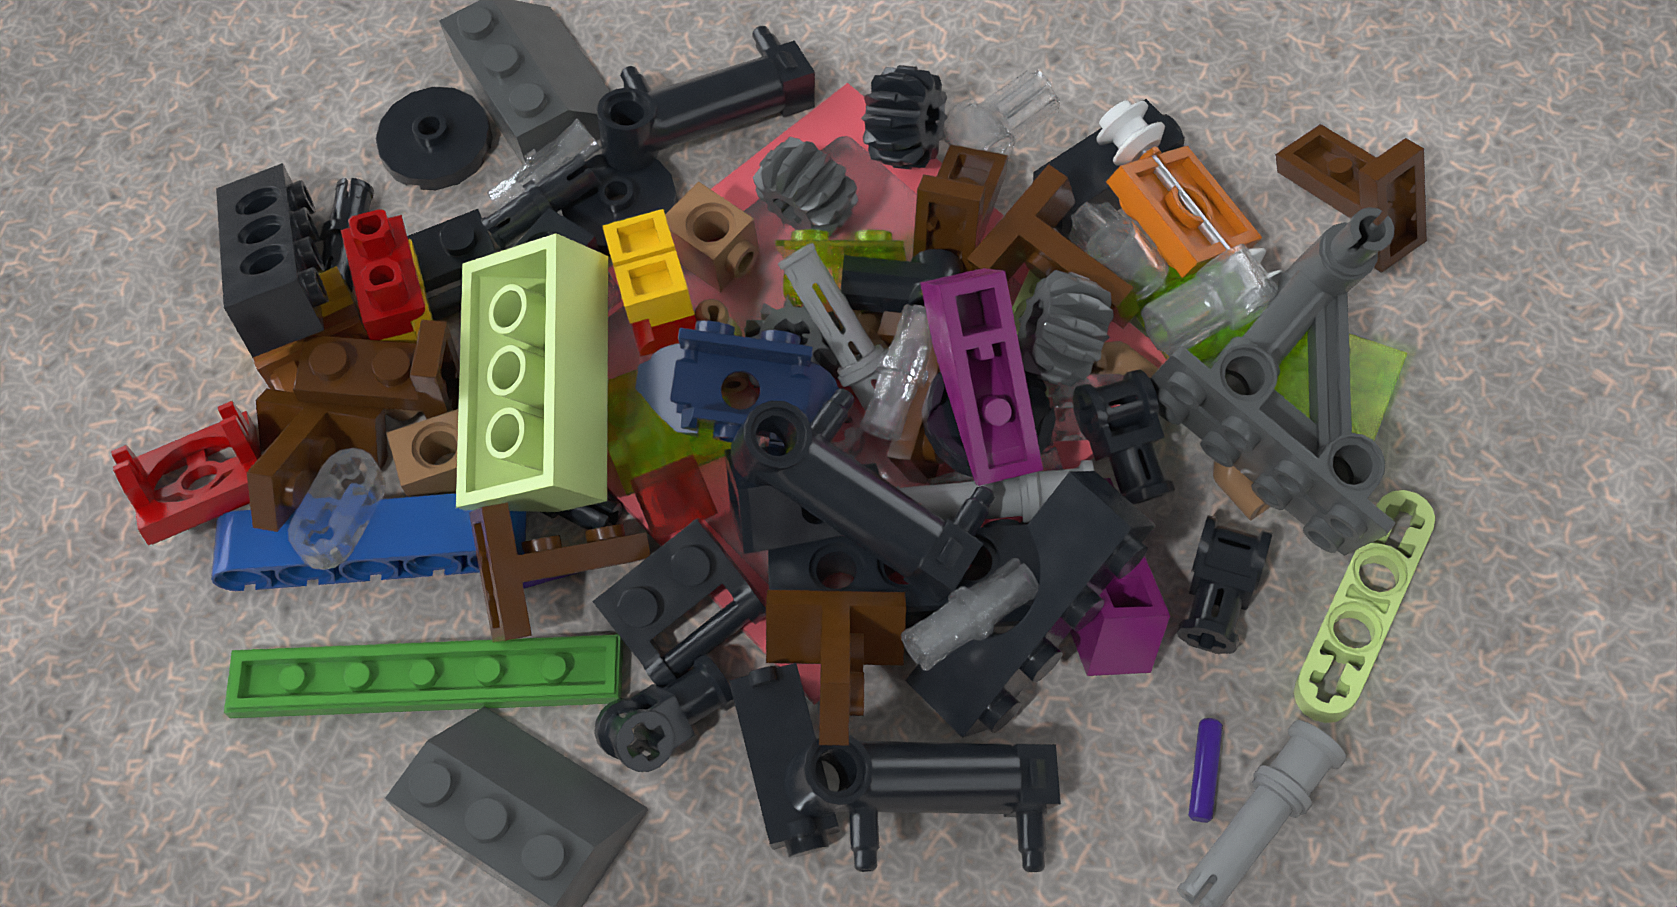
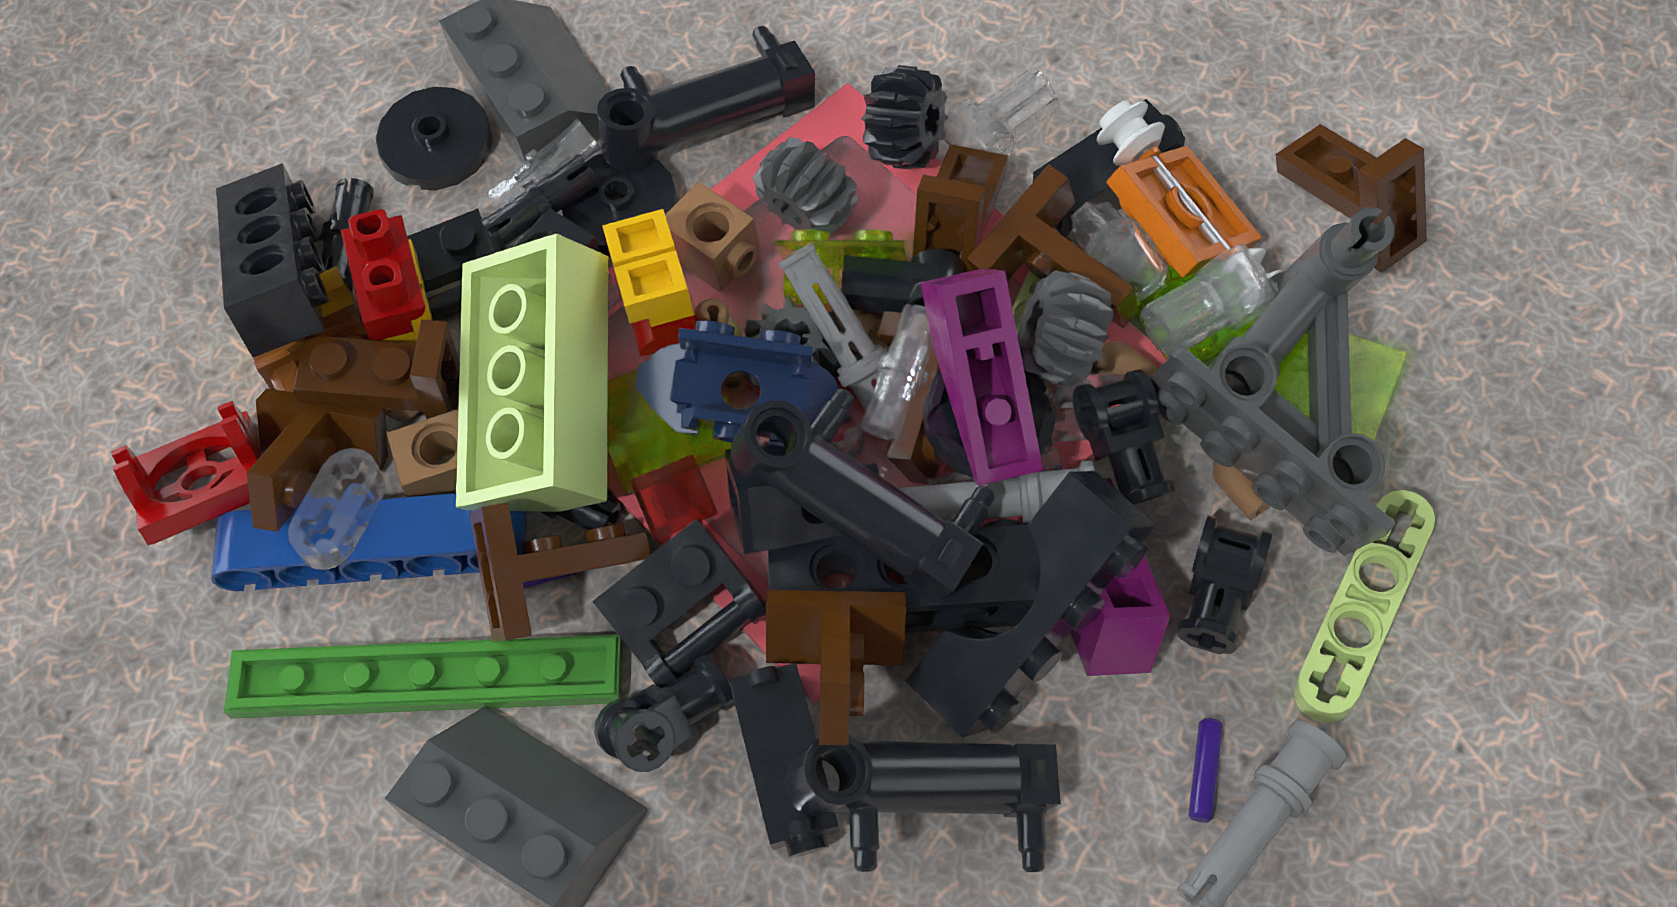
(970, 614): clear pin -> none

